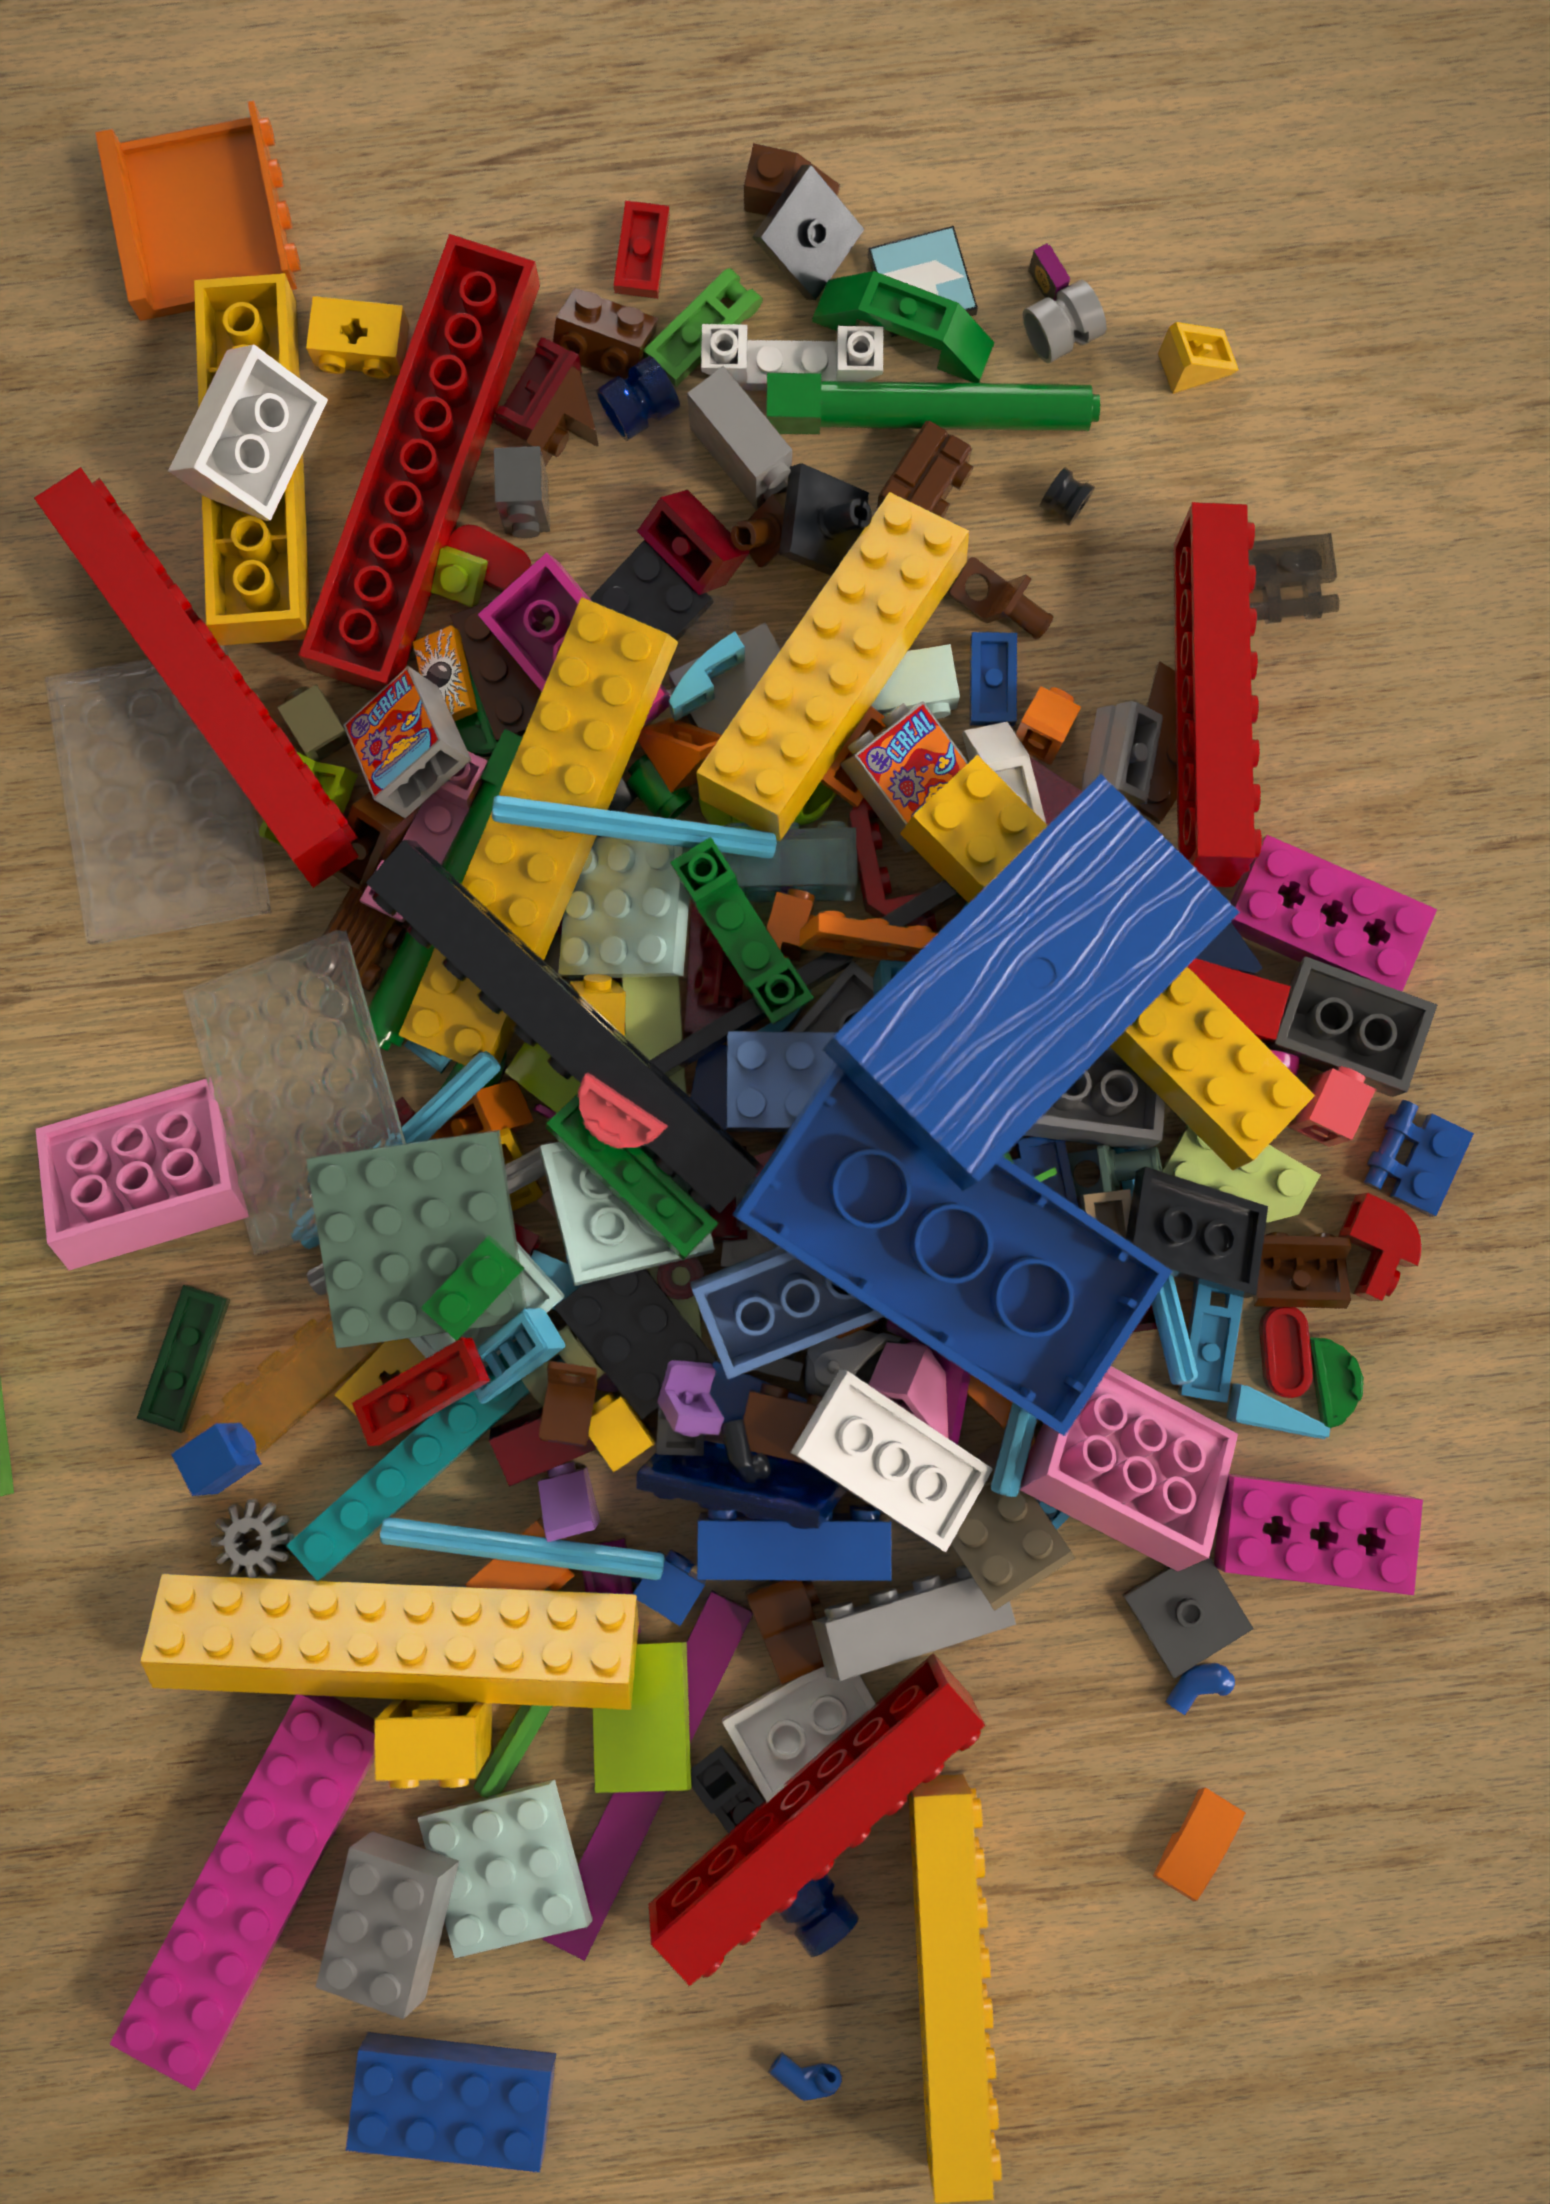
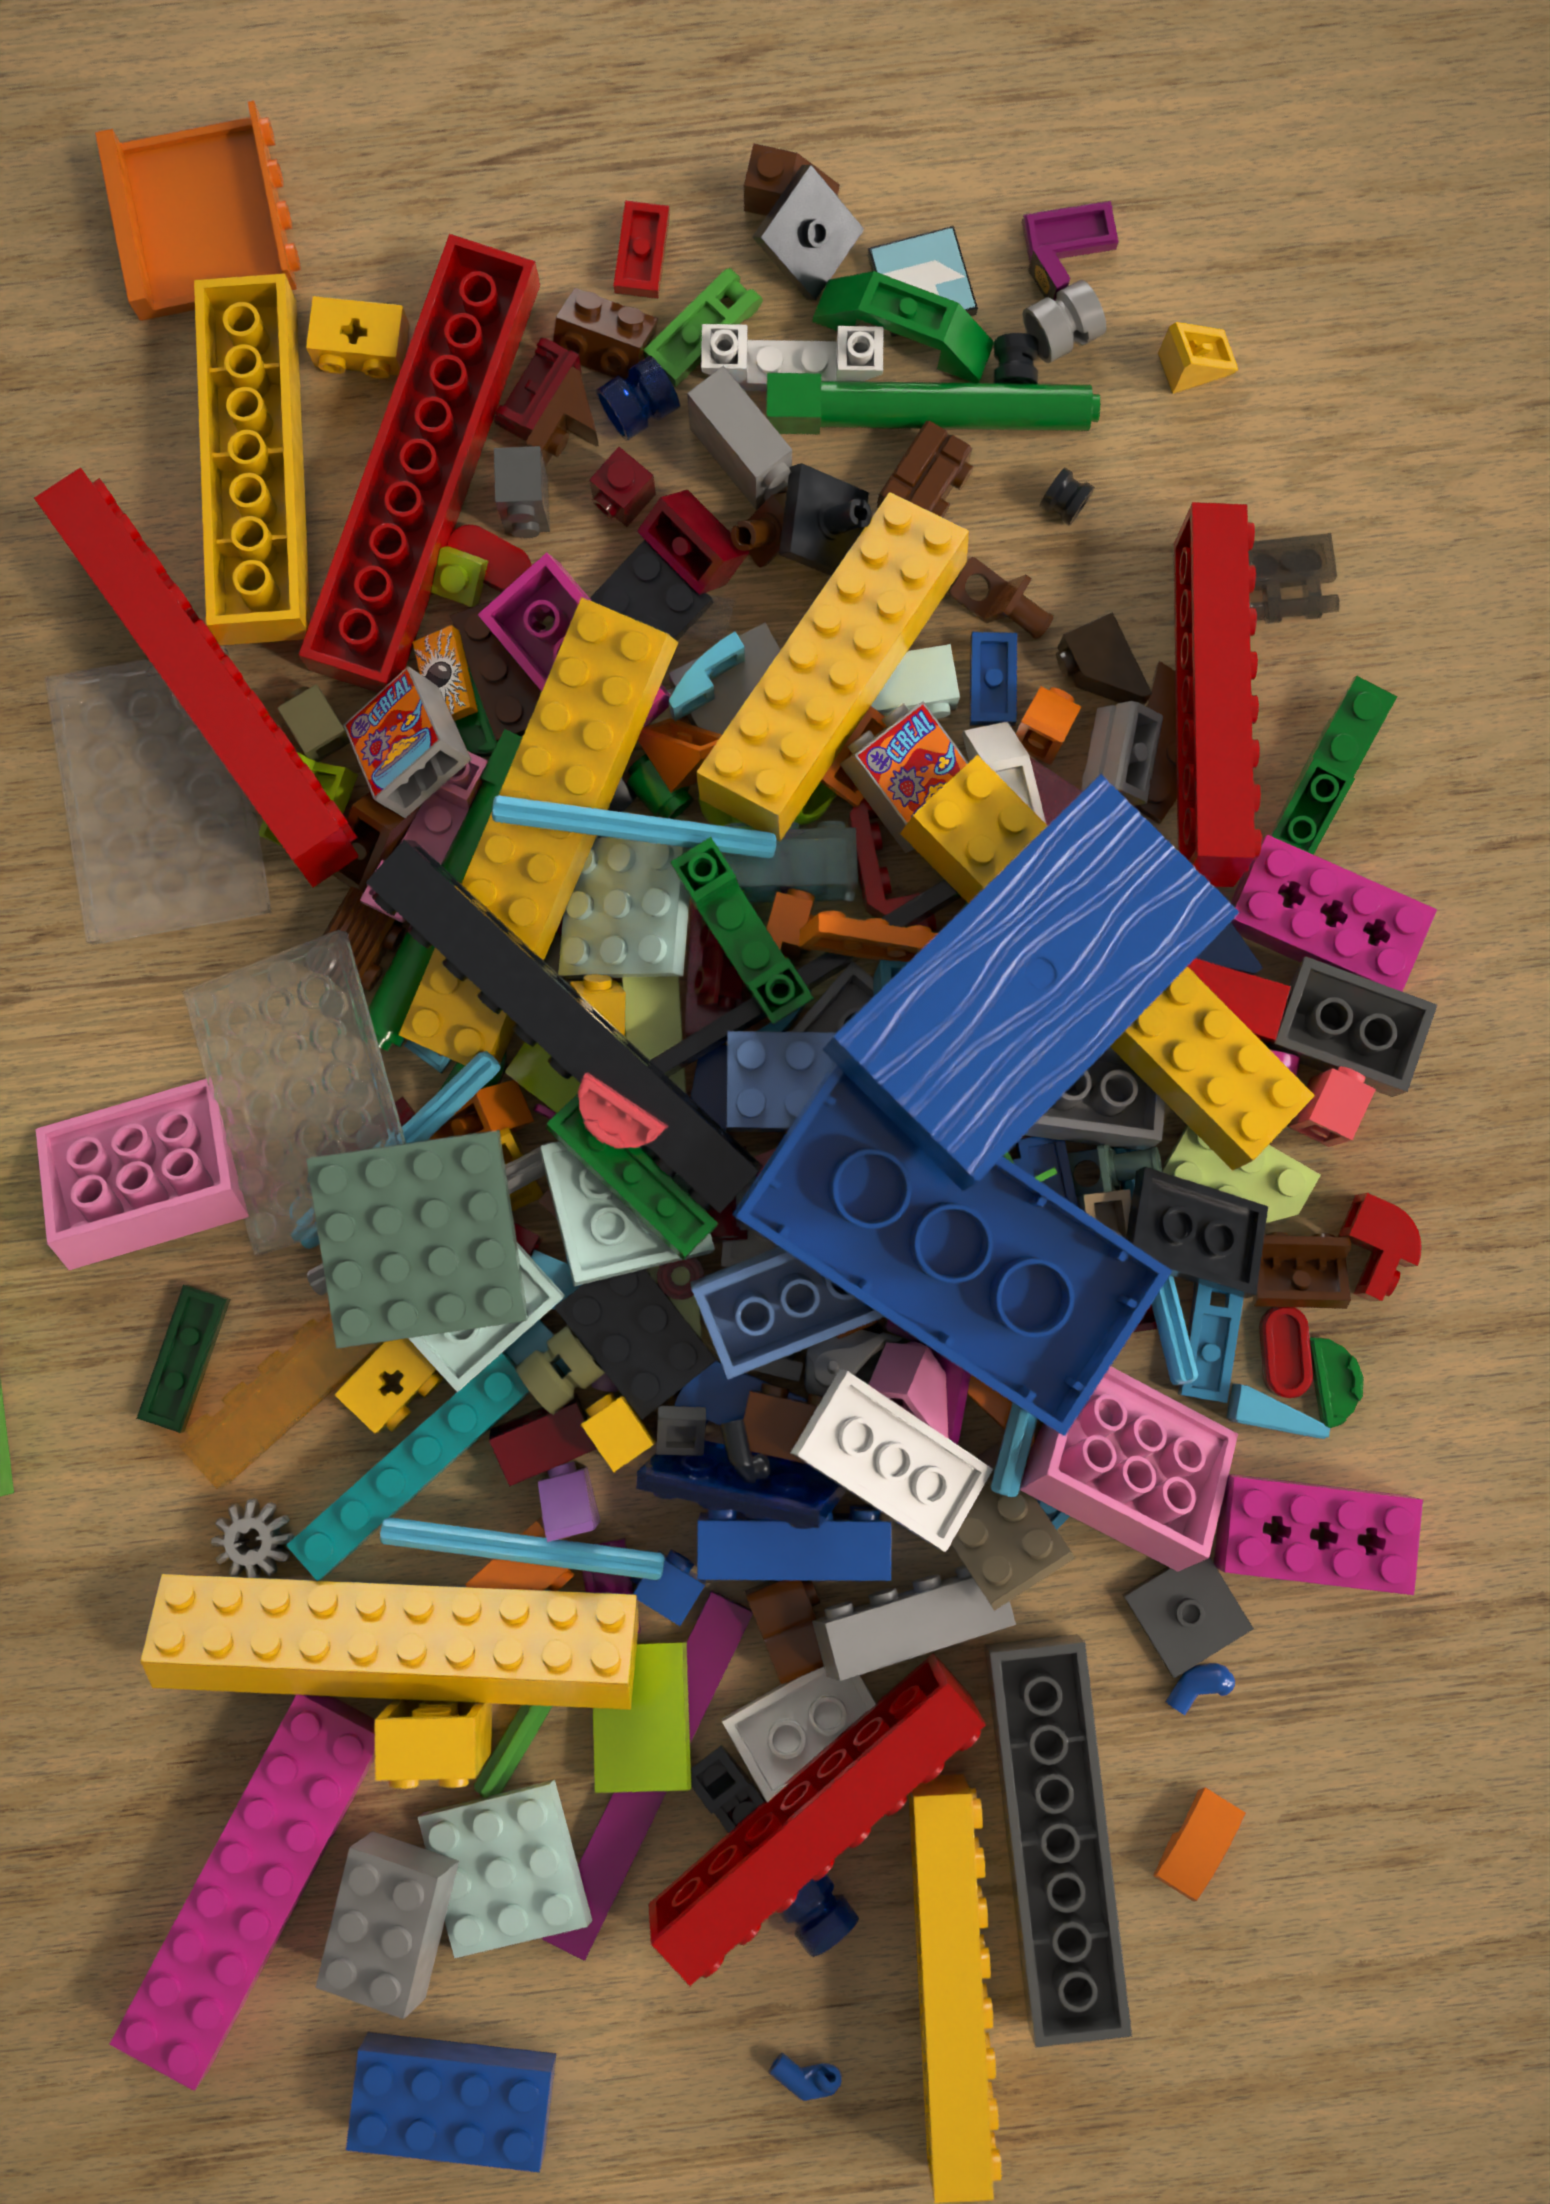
(217, 1458): blue brick -> none
(248, 433): white slope -> none
(420, 1391): red plate -> none
(472, 1288): green plate -> none
(536, 1337): medium azure slope -> none
(568, 1403): reddish brown bracket -> none
(622, 487): none -> dark red brick
(687, 1398): medium lavender bracket -> none
(1015, 358): none -> black wheel
(1057, 1841): none -> dark grey brick
(1072, 230): none -> magenta tile
(1102, 662): none -> dark brown slope
(1333, 765): none -> green slope
(1430, 1164): blue plate -> none

